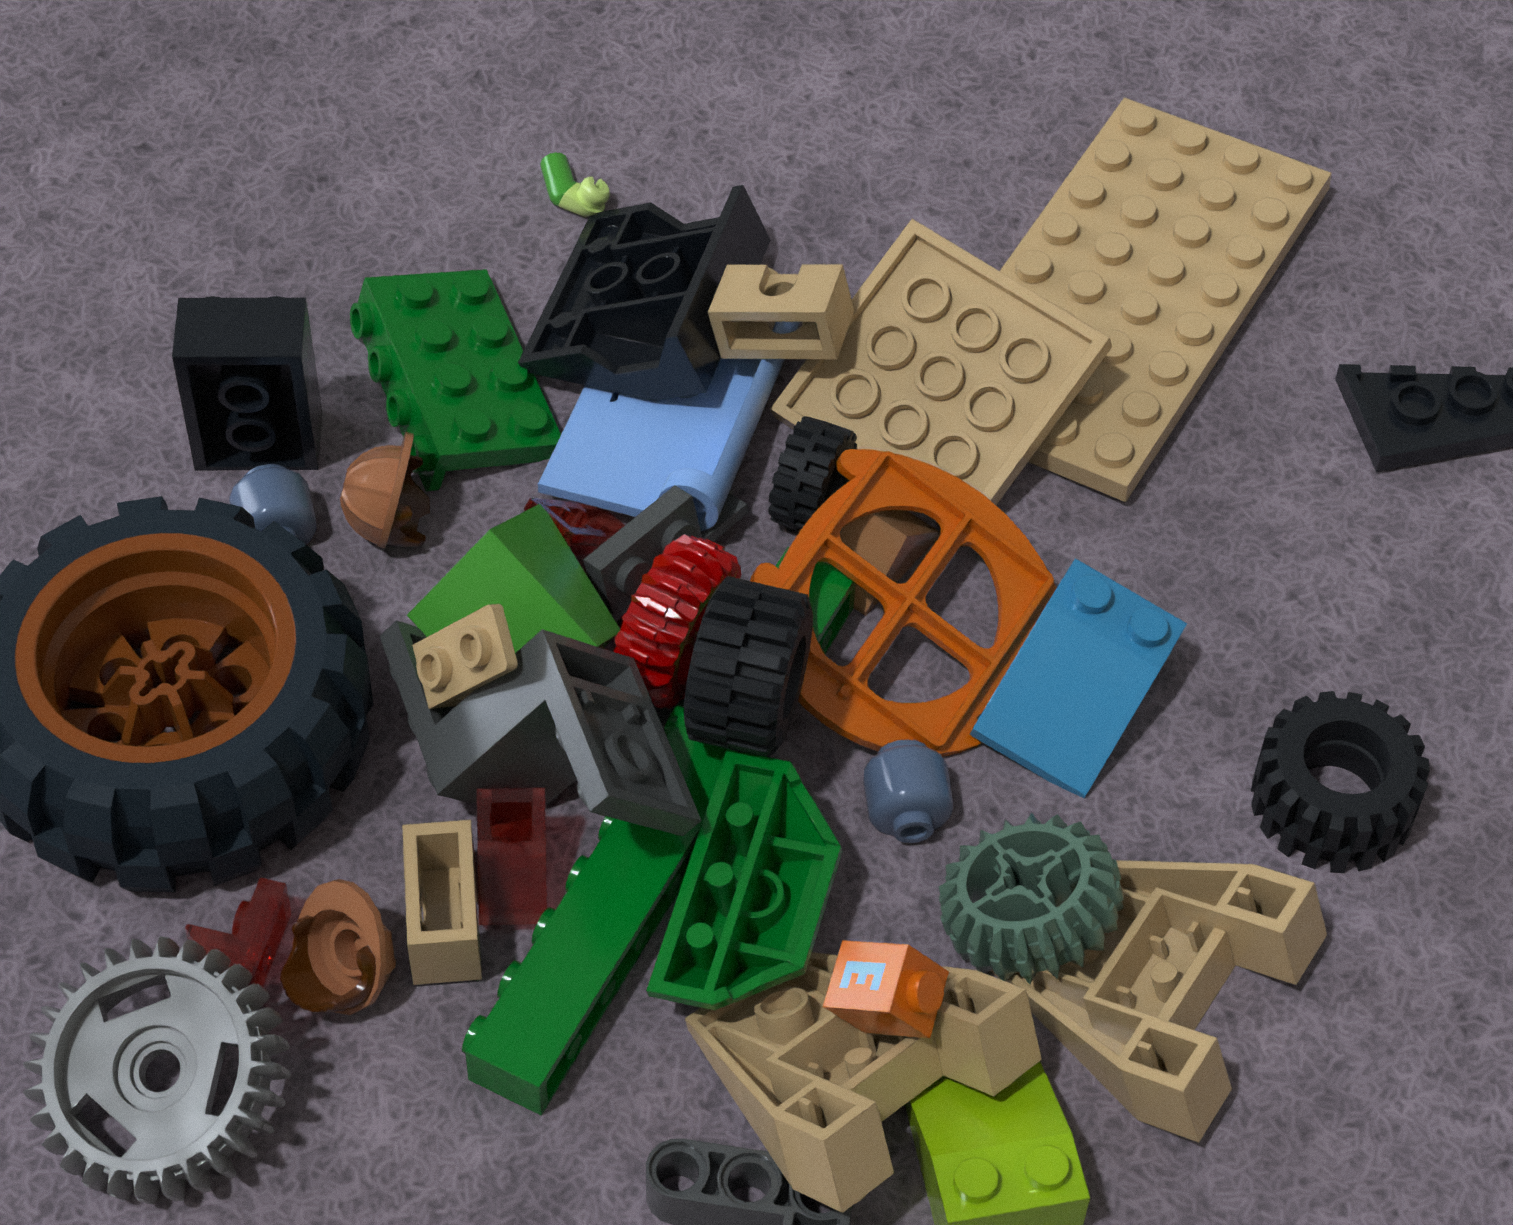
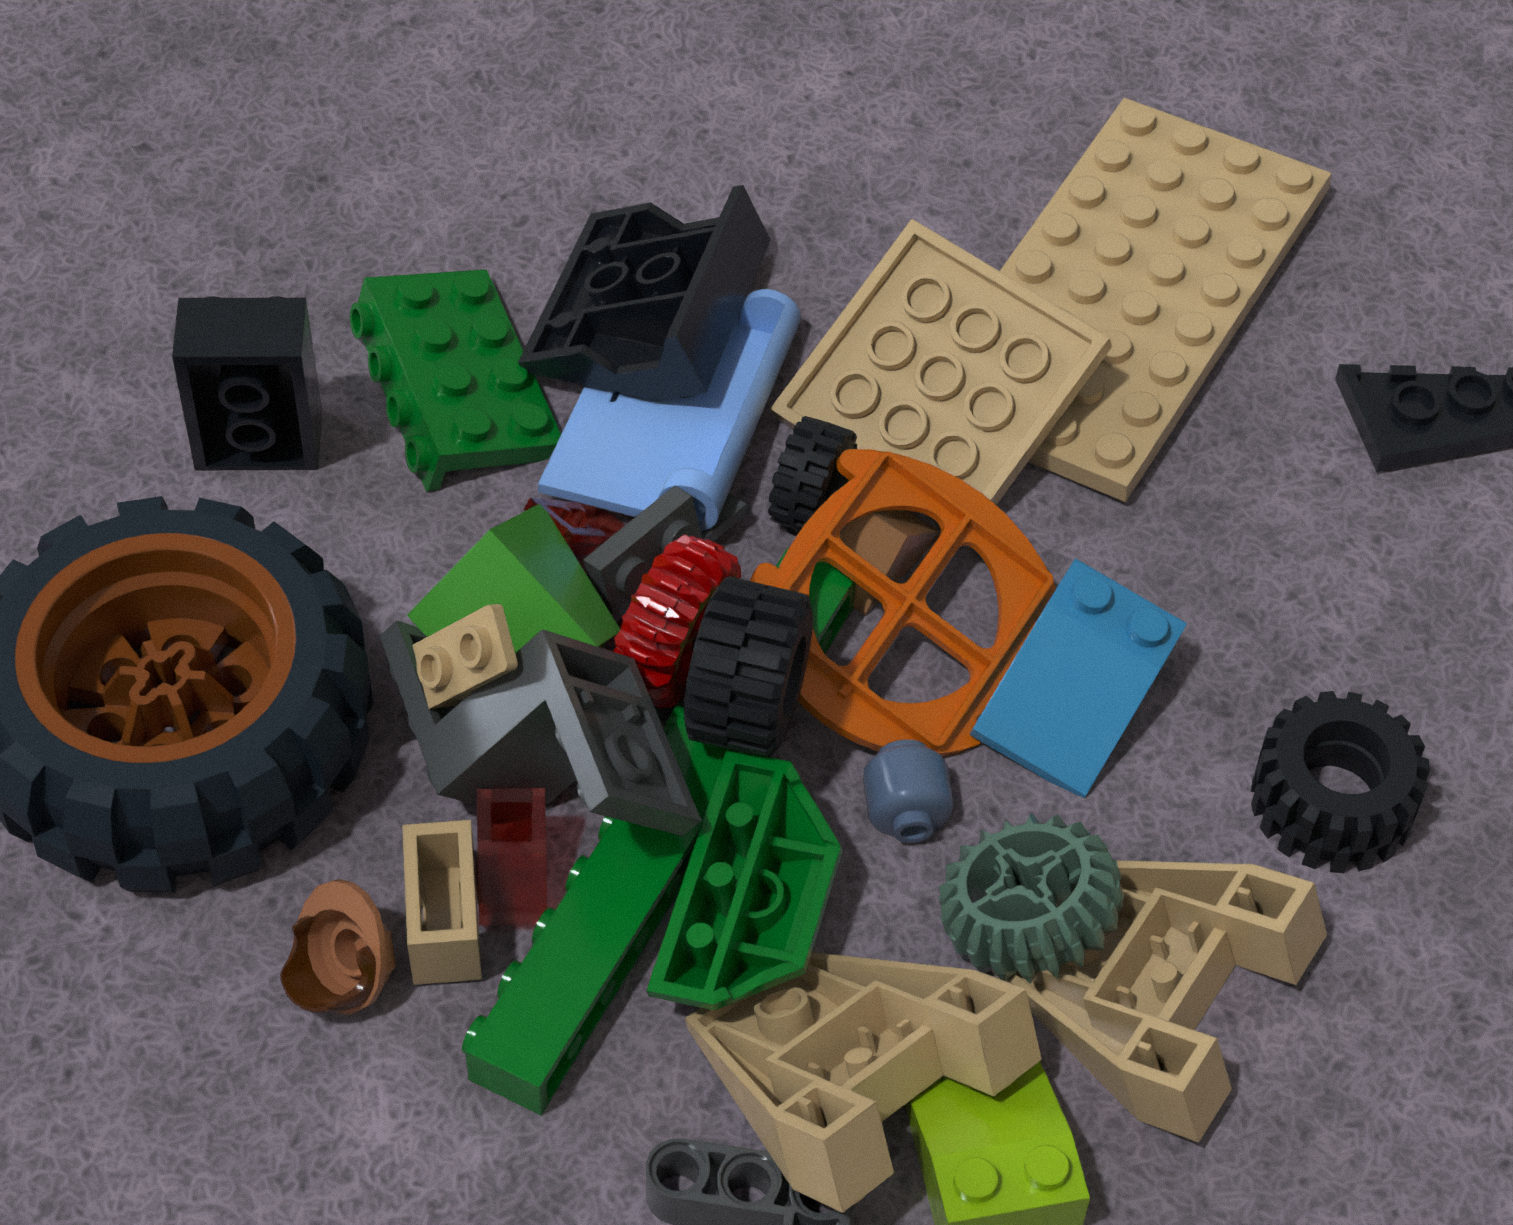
(110, 1060): light grey gear -> none
(255, 930): clear red slope -> none
(278, 496): sand blue head -> none
(382, 497): nougat piece -> none
(568, 194): arm -> none
(757, 297): tan brick -> none
(886, 989): orange brick -> none

